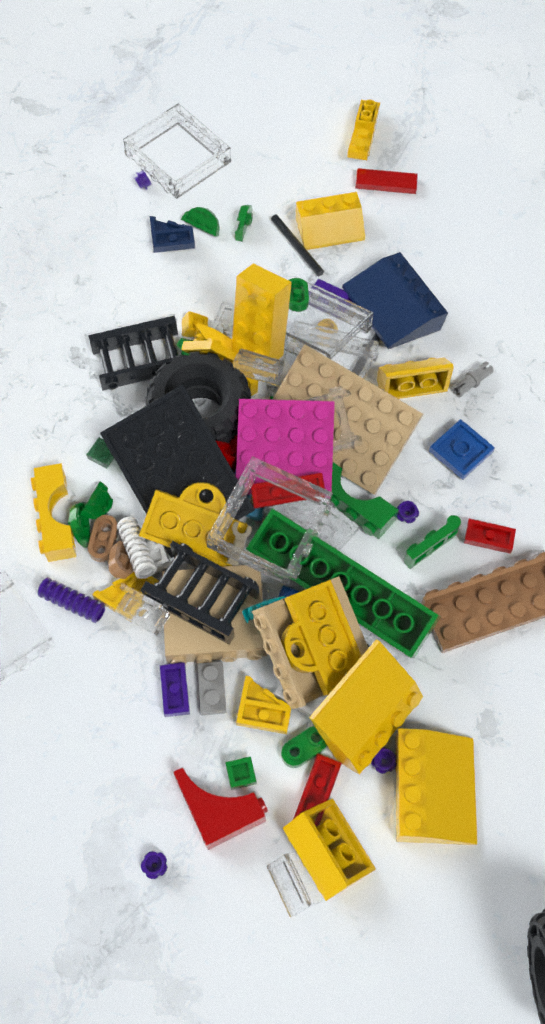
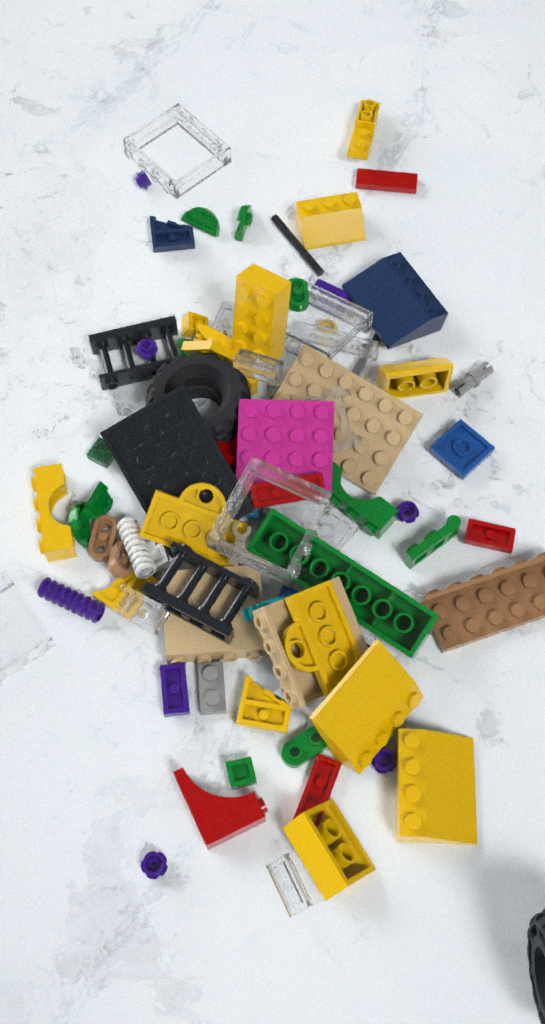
(148, 353): none -> dark purple plate

